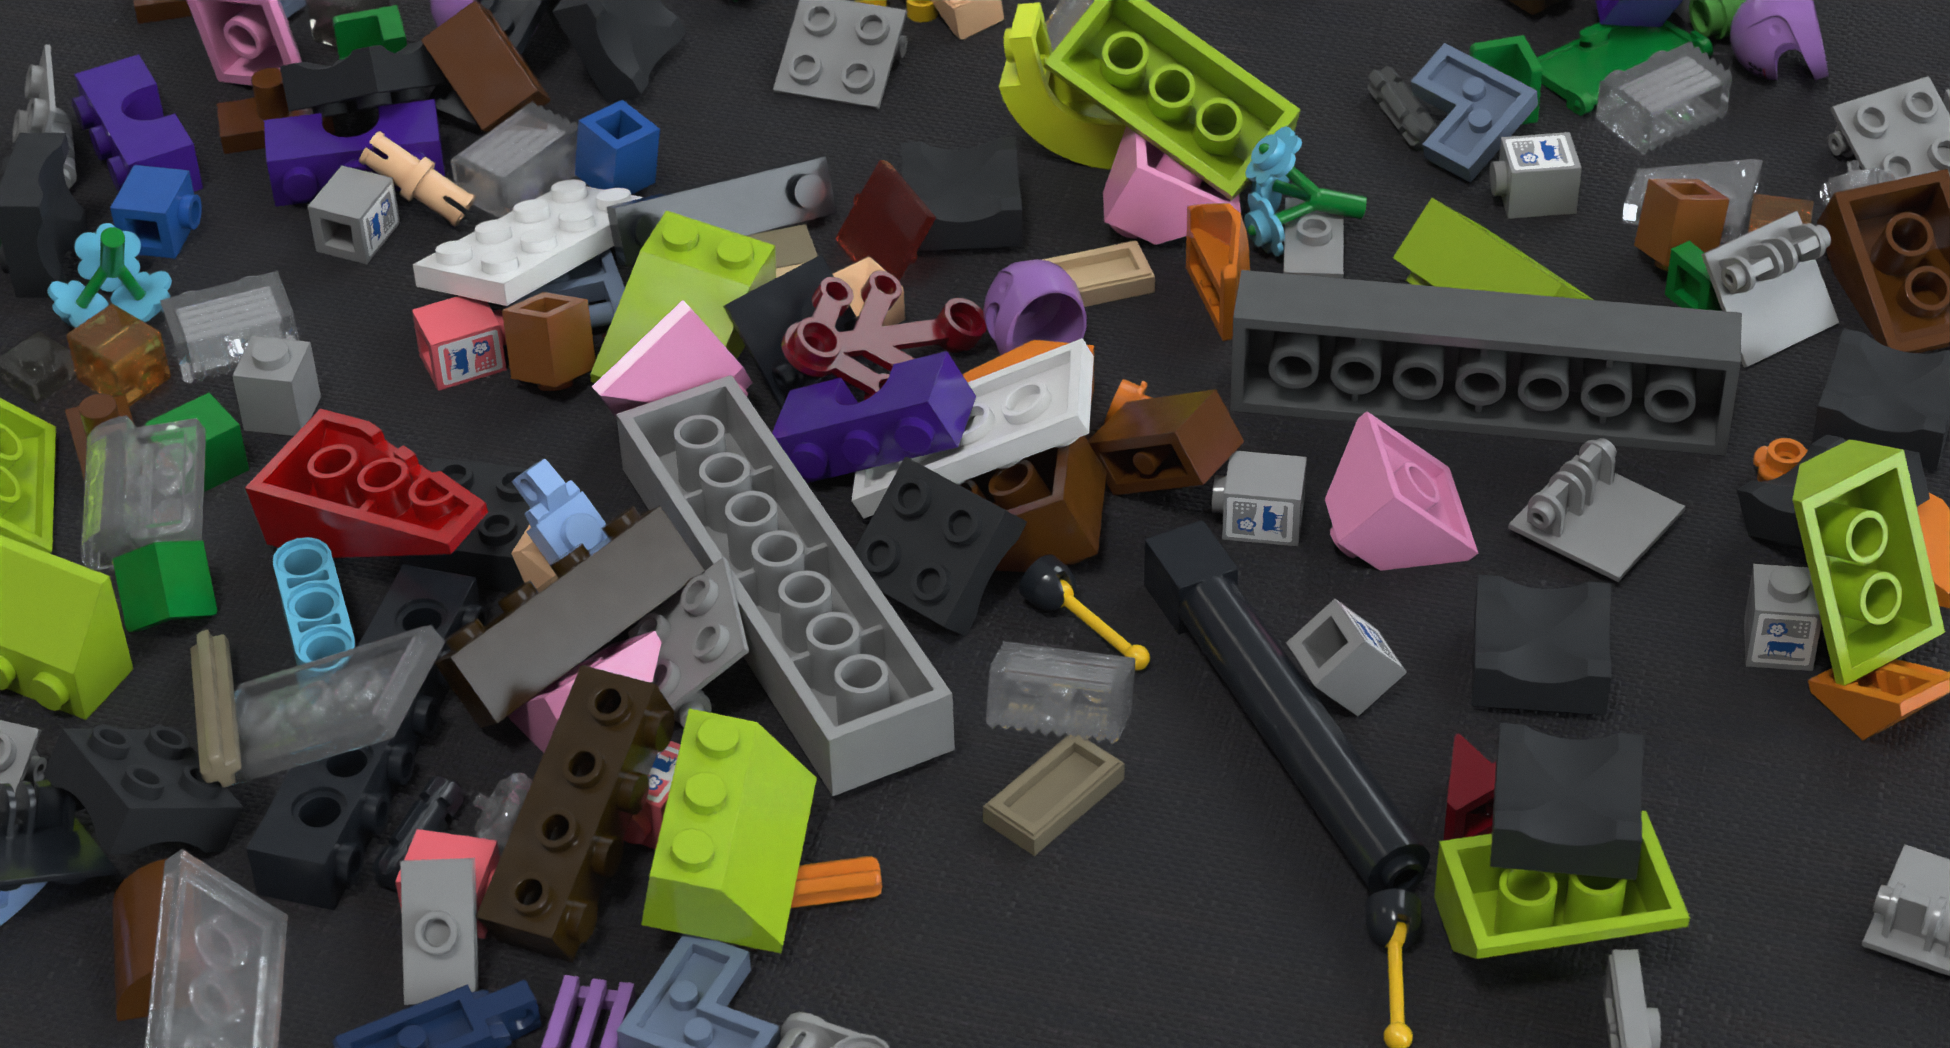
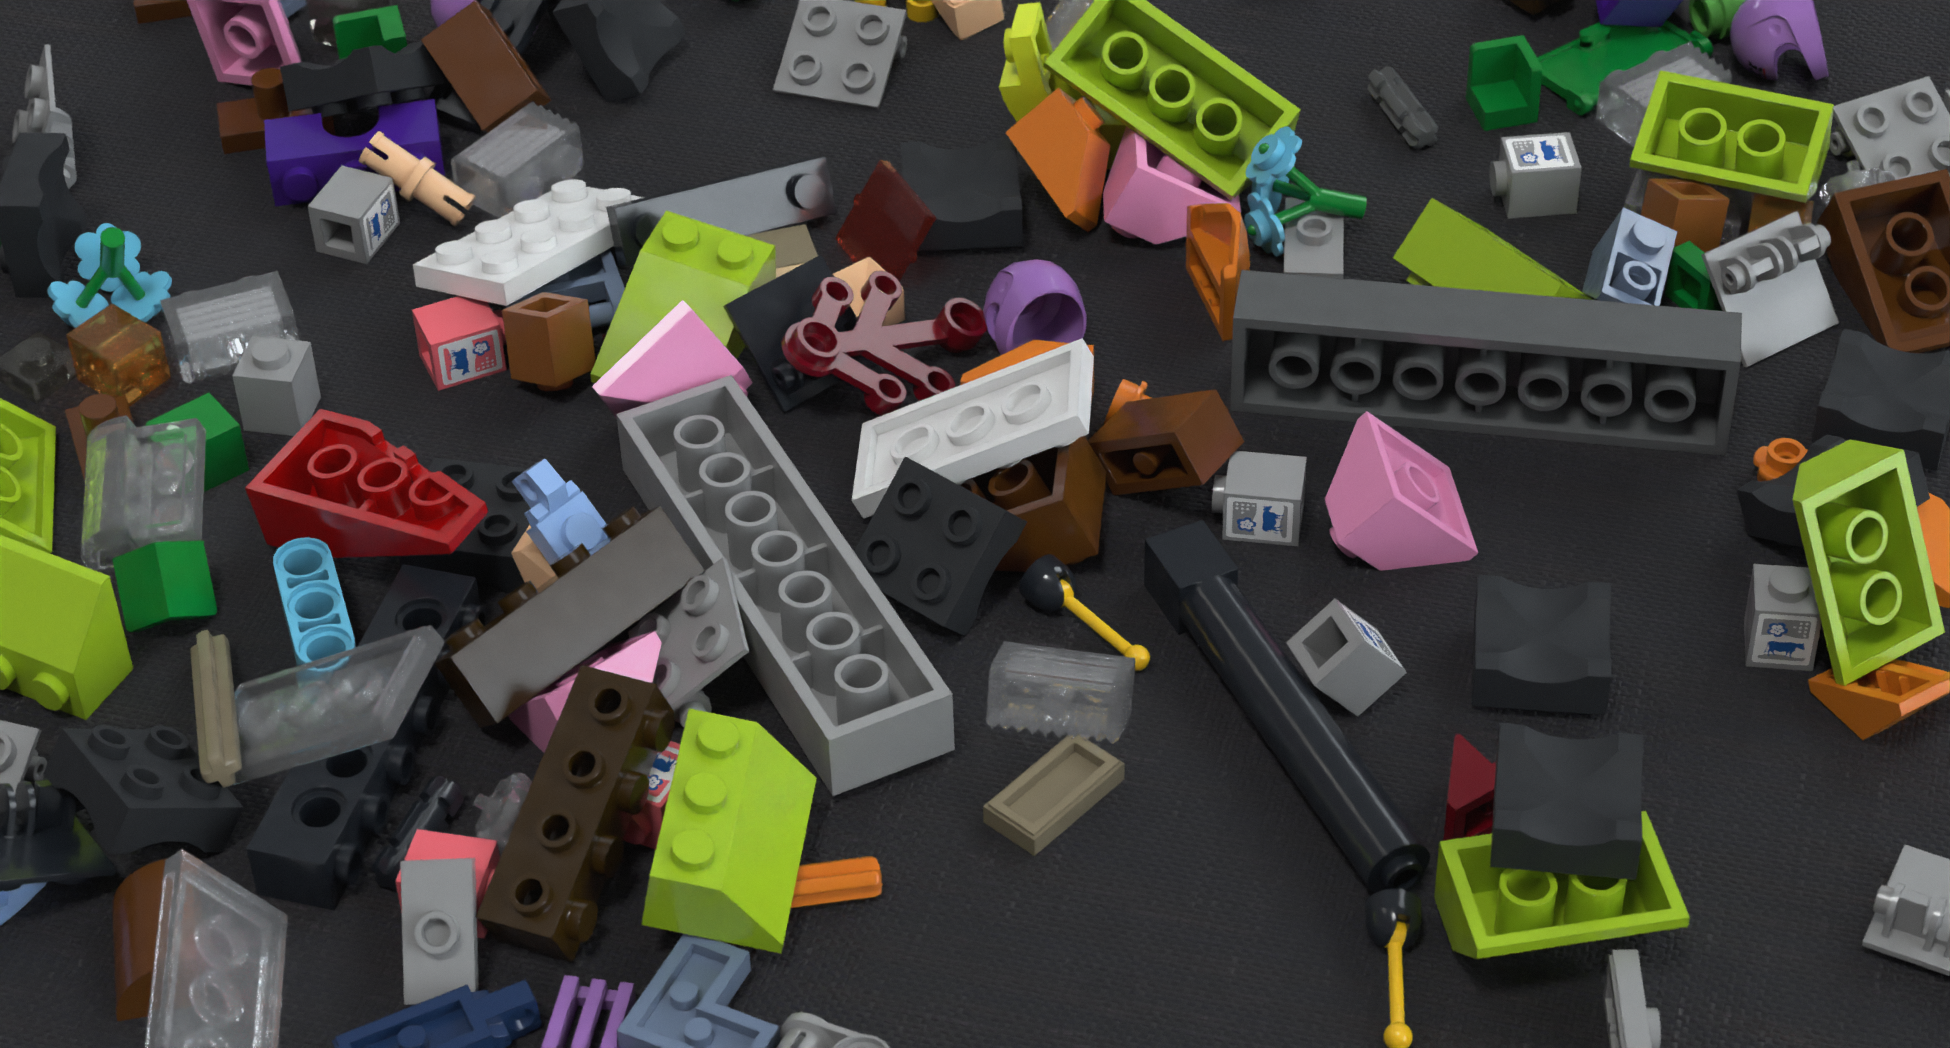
(128, 122): dark purple arch -> none
(158, 209): blue brick -> none
(617, 149): blue brick -> none
(911, 416): dark purple arch -> none
(1066, 154): none -> orange slope
(1109, 272): tan tile -> none
(1479, 107): sand blue plate -> none
(1597, 513): light grey hinge -> none
(1631, 261): none -> sand blue slope
(1734, 136): none -> lime slope

